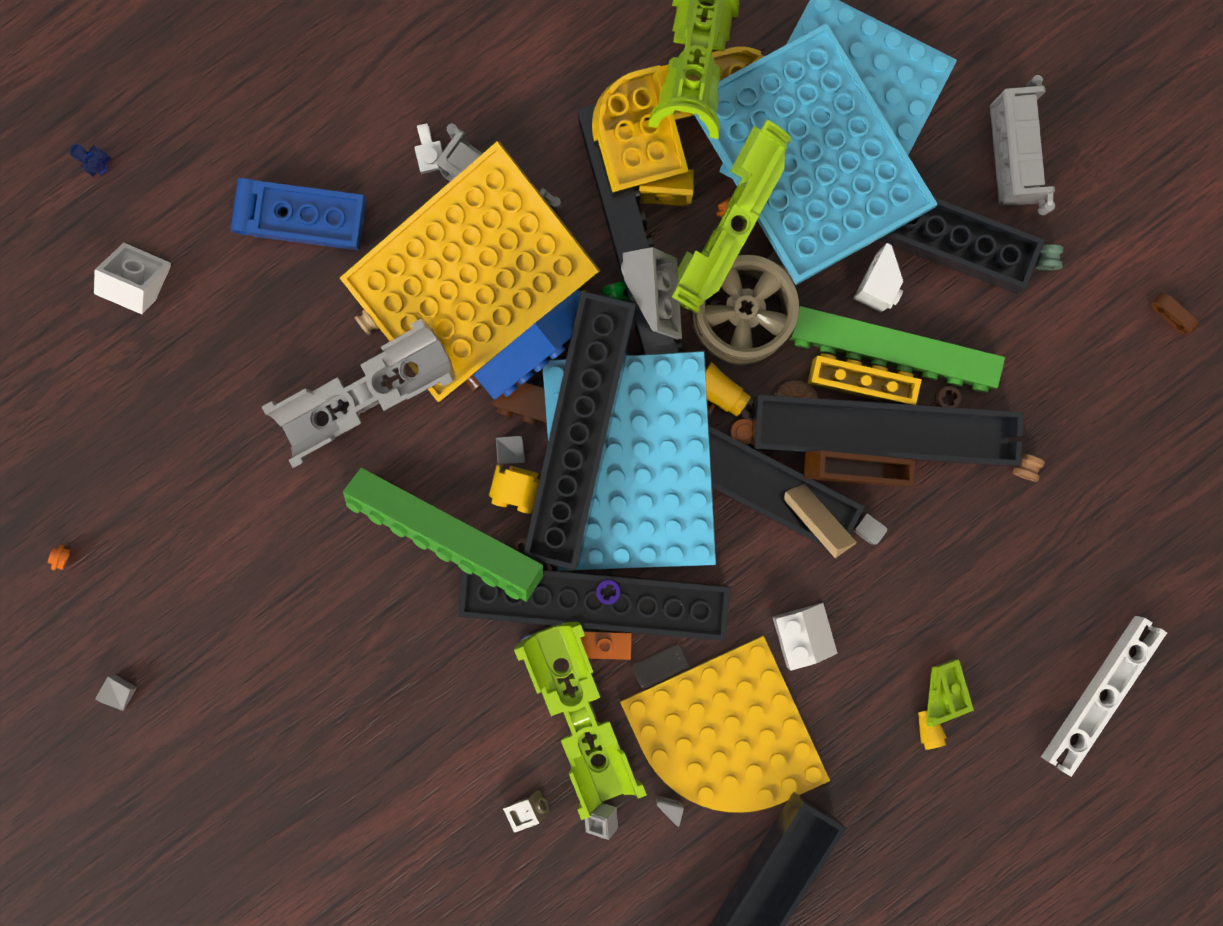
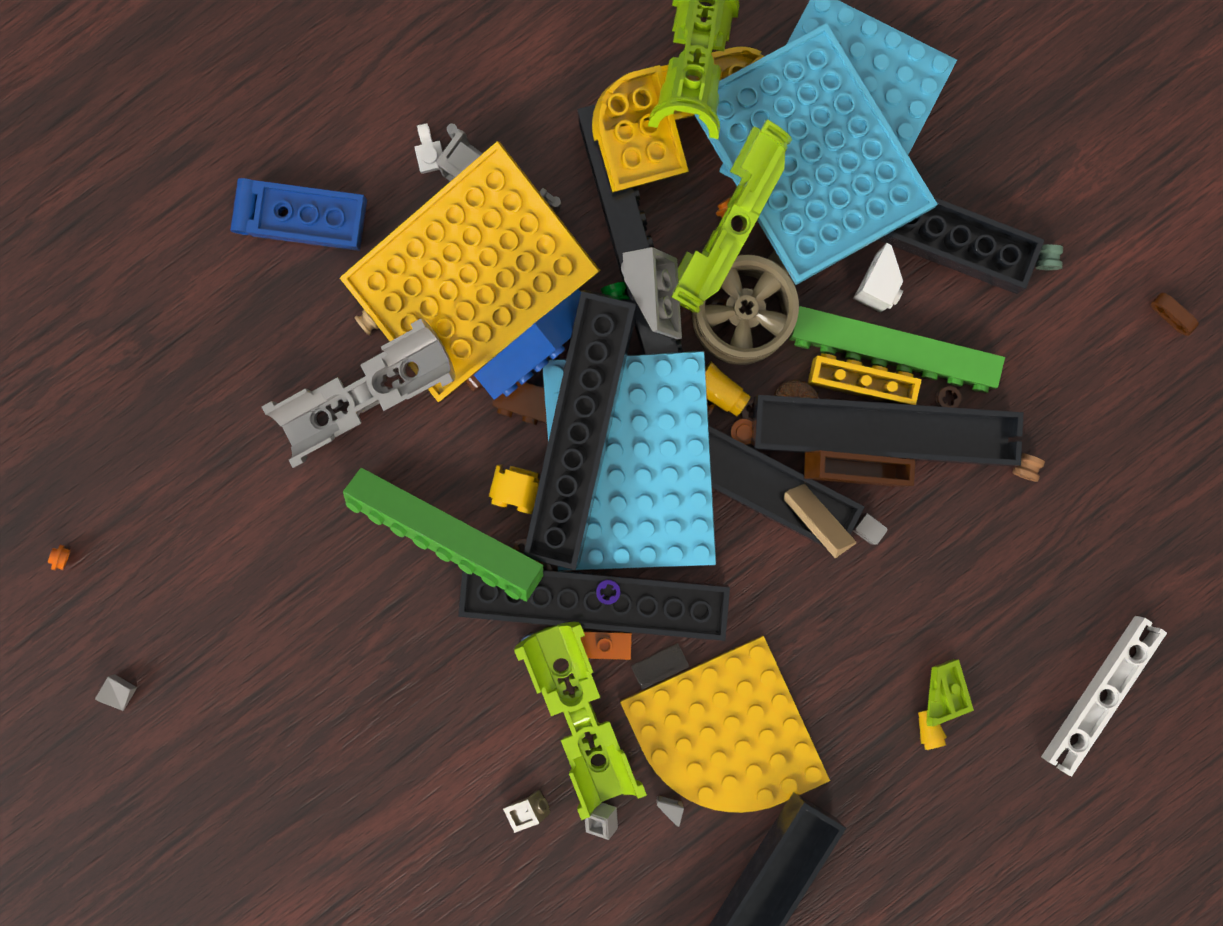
(93, 161): clear blue plate -> none
(131, 278): white slope -> none
(510, 450): light grey slope -> none
(669, 191): yellow slope -> none
(805, 636): white slope -> none
(1019, 147): light grey container -> none

